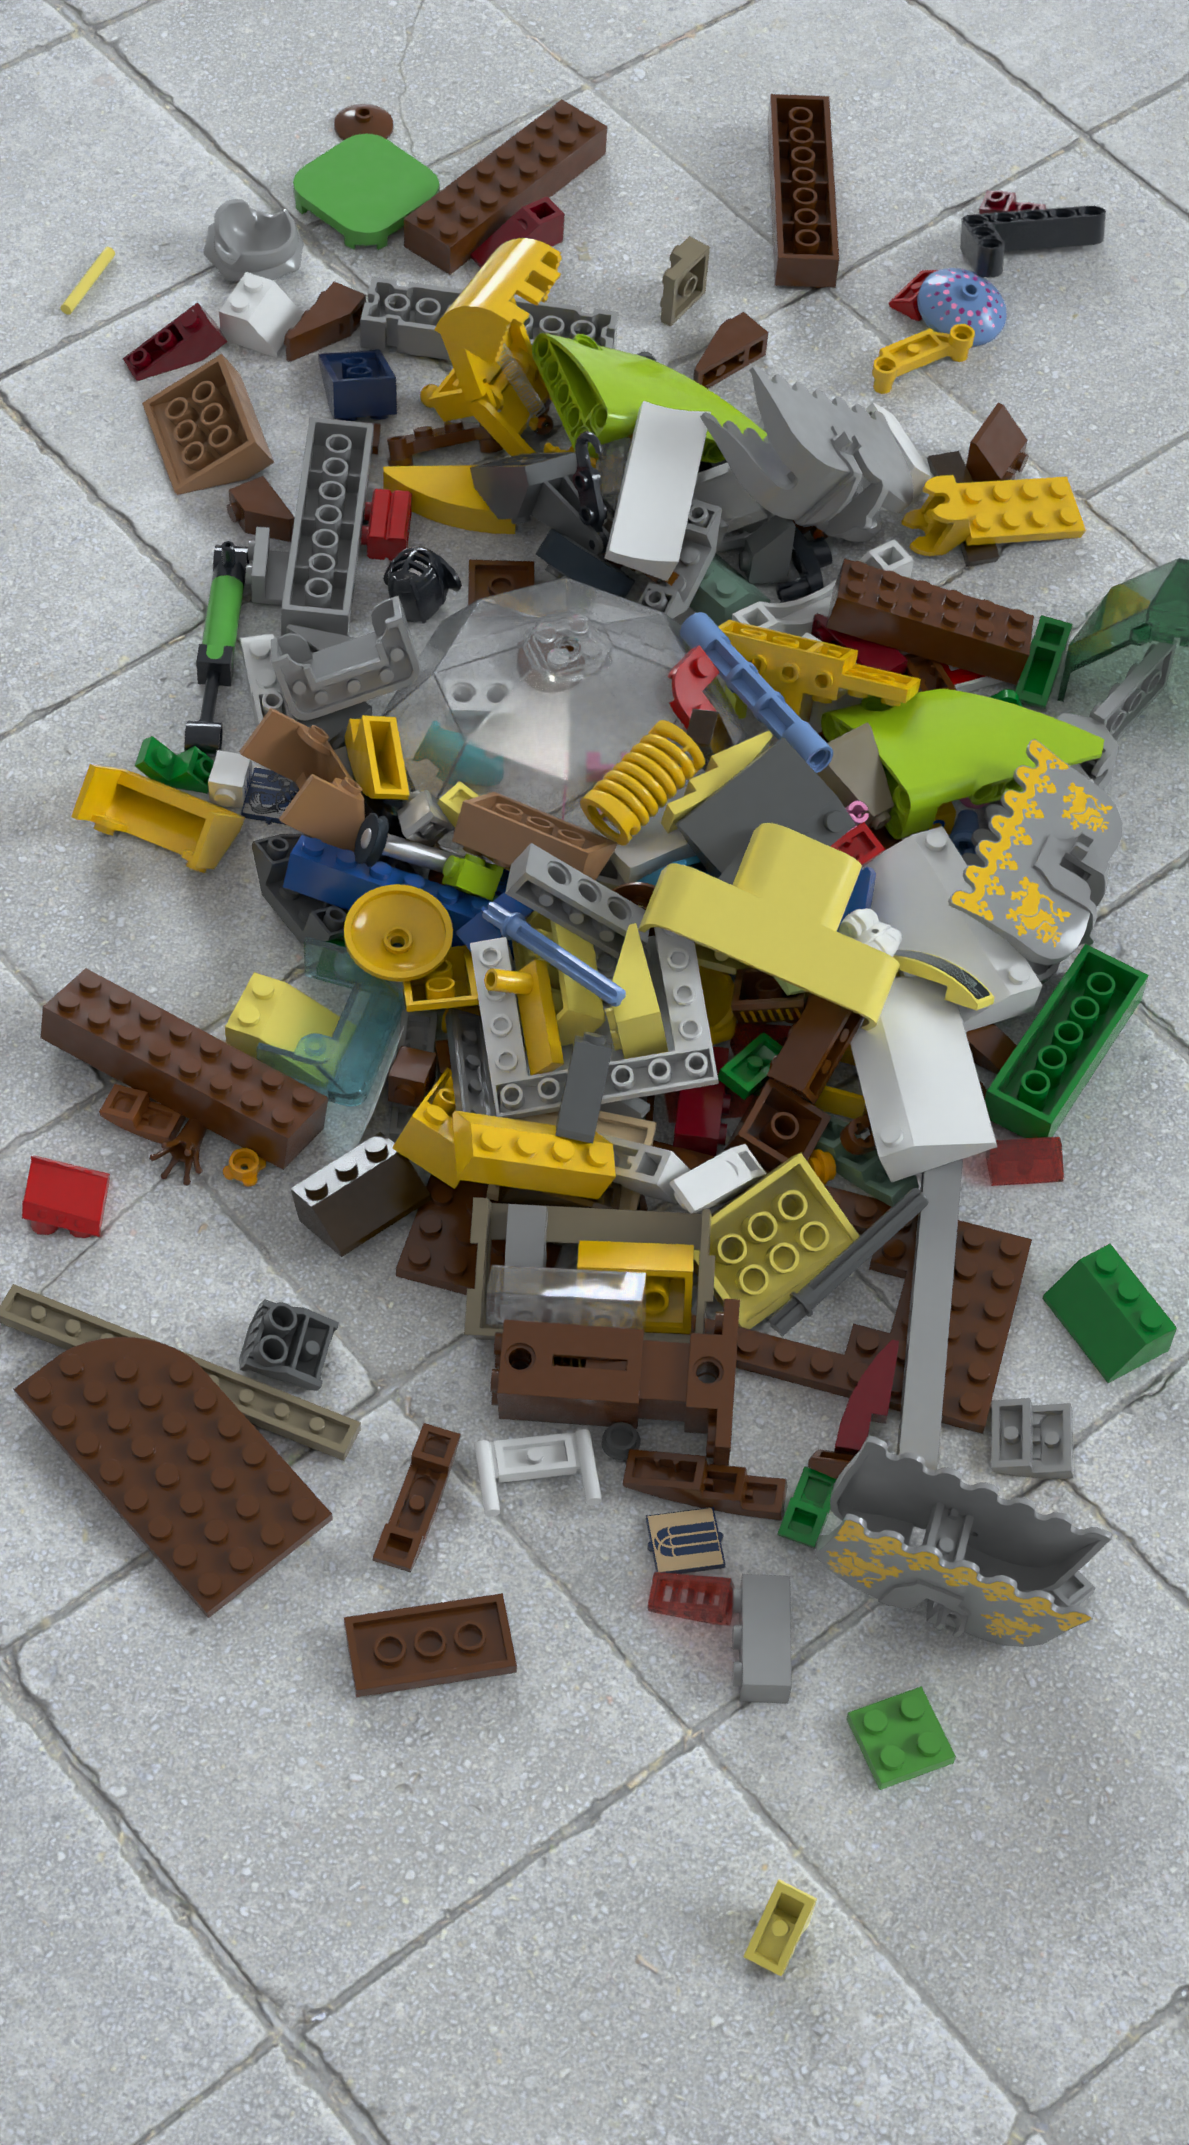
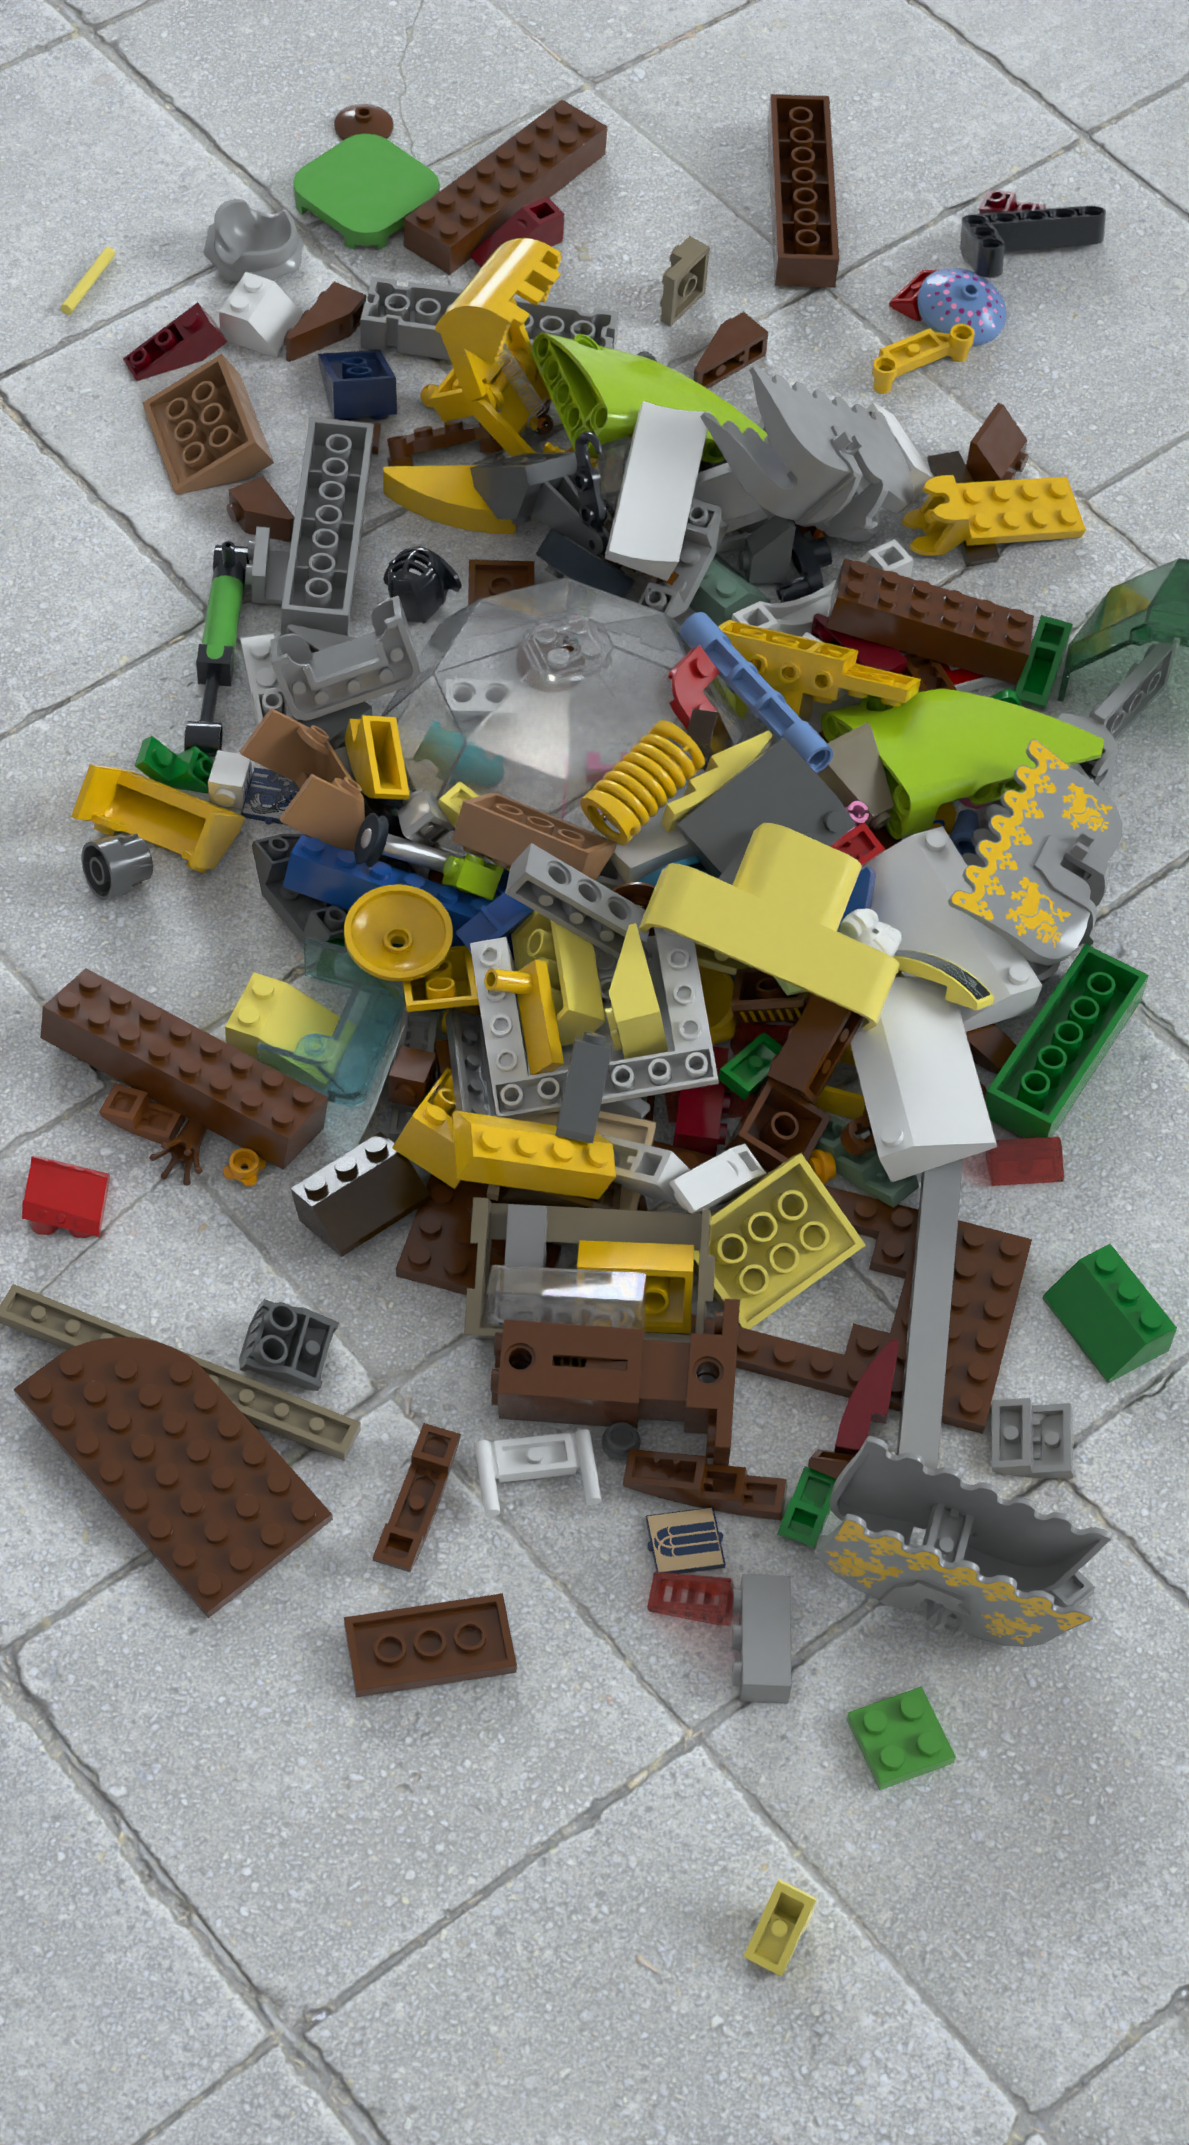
(116, 864): none -> dark grey piece
(388, 523): red brick -> none
(516, 928): medium blue axle -> none
(847, 1262): dark grey axle -> none

